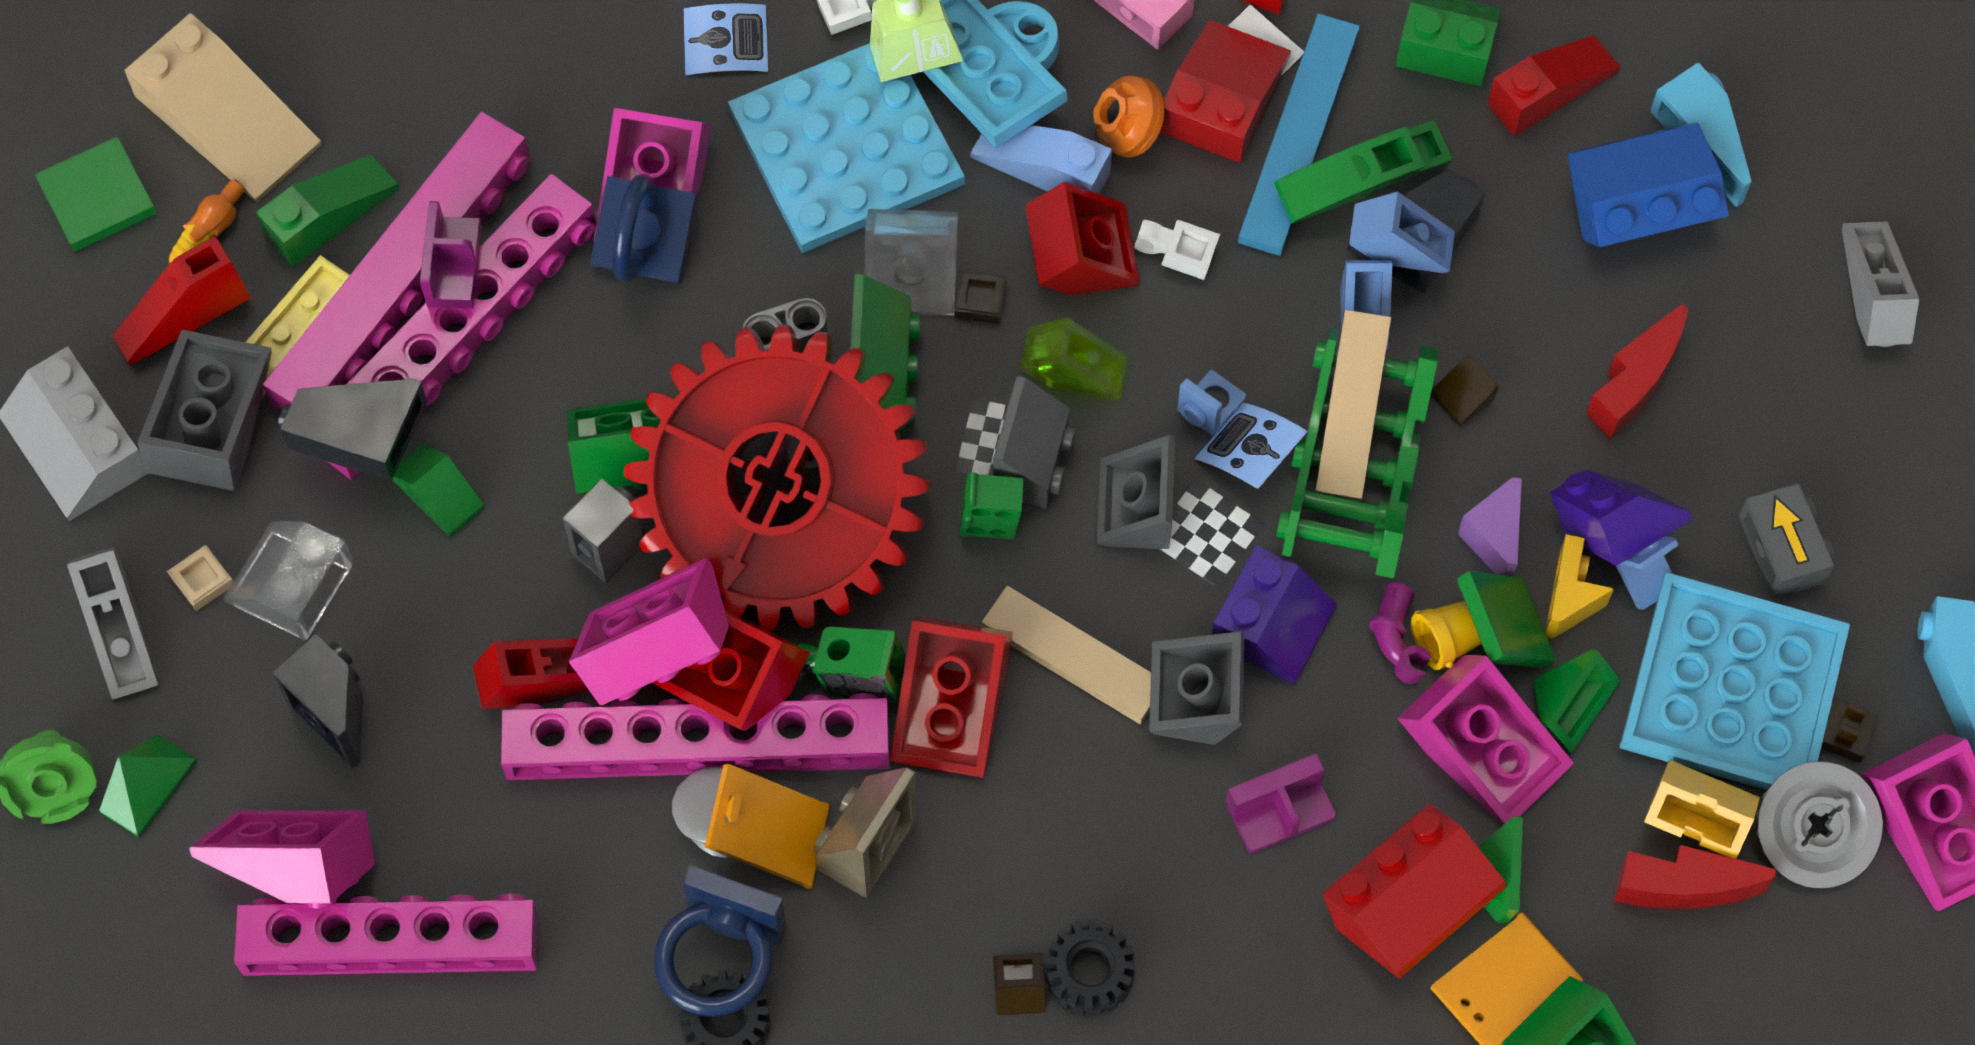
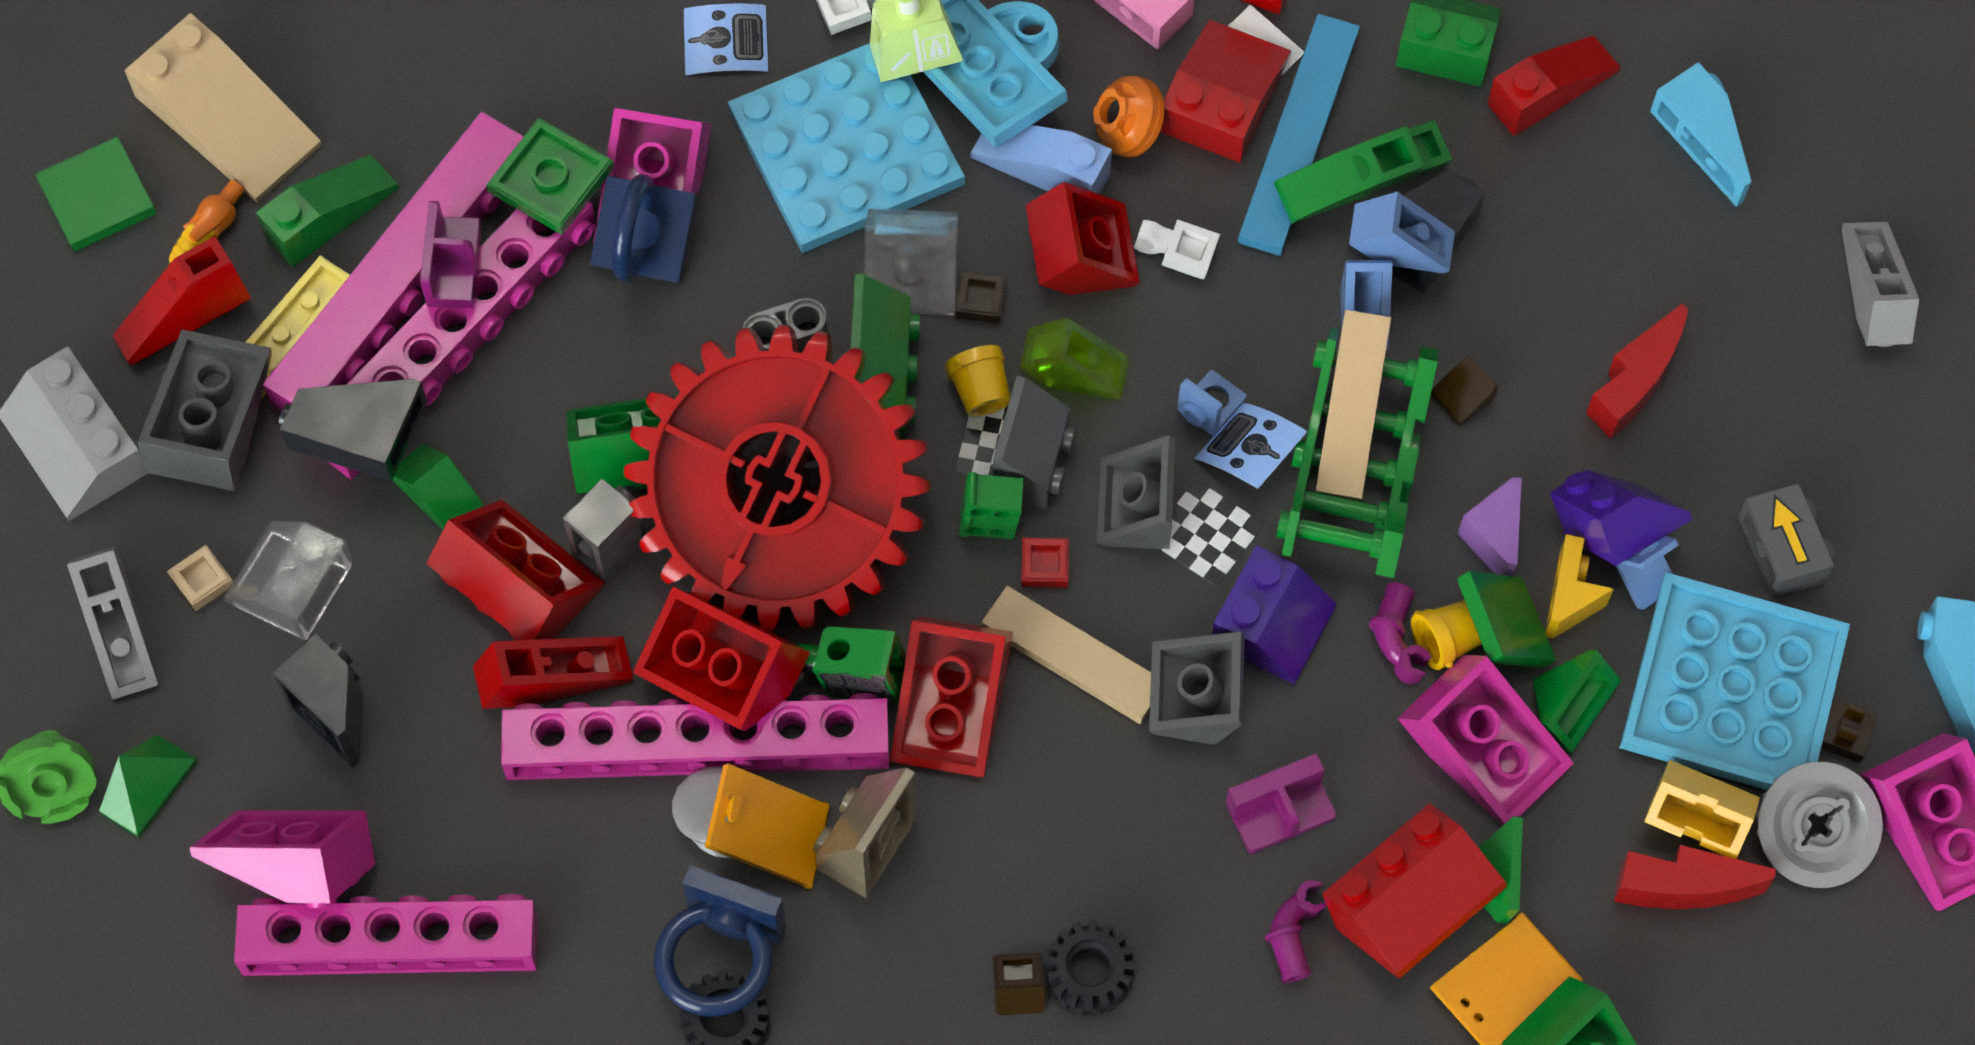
(513, 571): none -> red slope
(550, 176): none -> green tile
(651, 634): dark pink slope -> none
(980, 379): none -> yellow piece
(1045, 562): none -> red tile
(1285, 932): none -> magenta piece
(1646, 185): blue slope -> none

